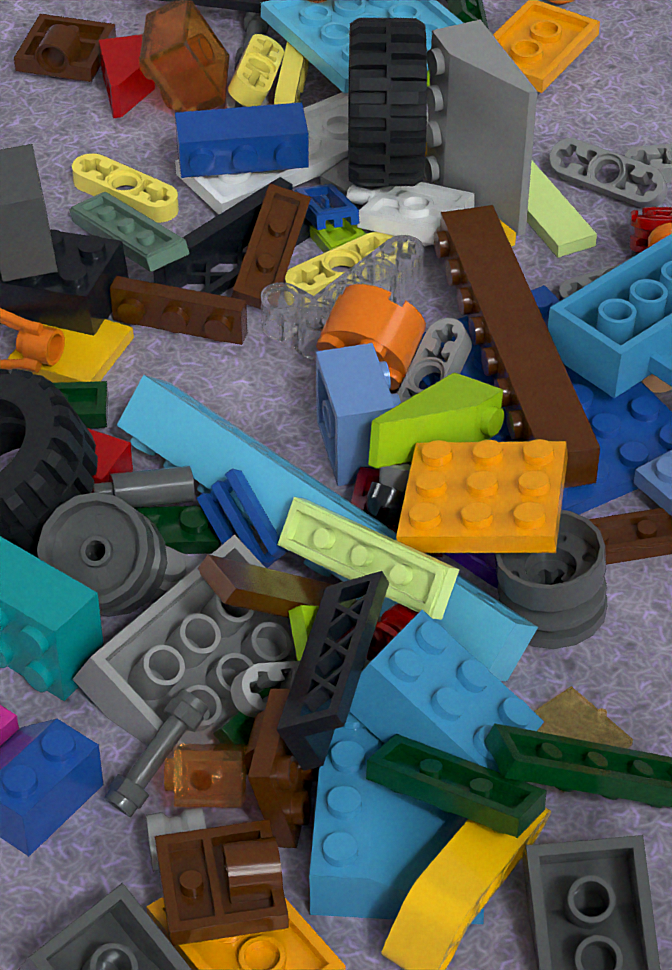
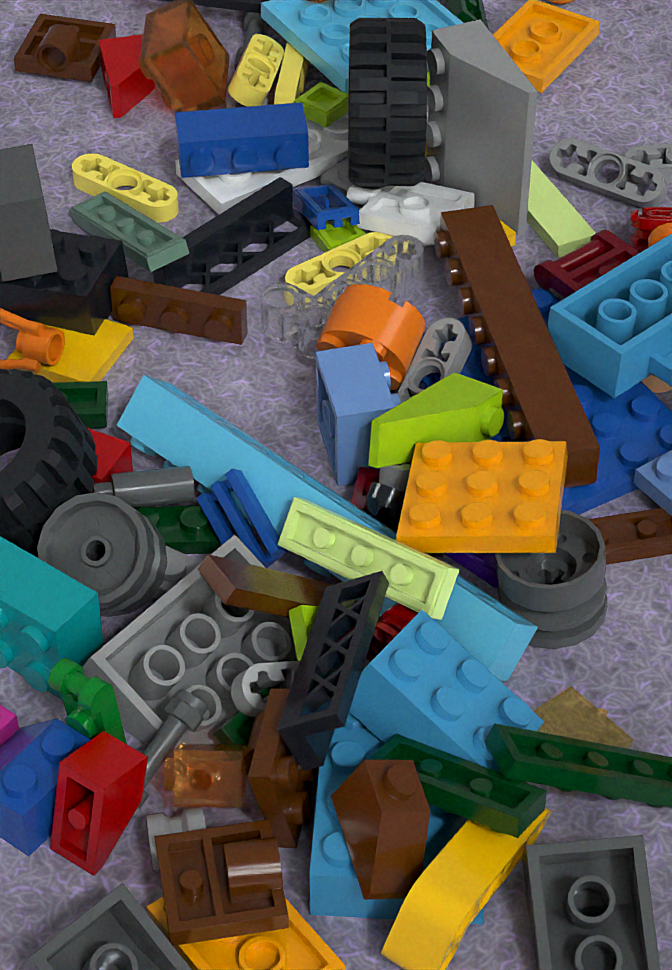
(87, 701): none -> green plate
(96, 800): none -> red slope
(271, 243): reddish brown plate -> none
(324, 104): none -> lime tile
(384, 826): none -> reddish brown slope
(583, 264): none -> dark red plate

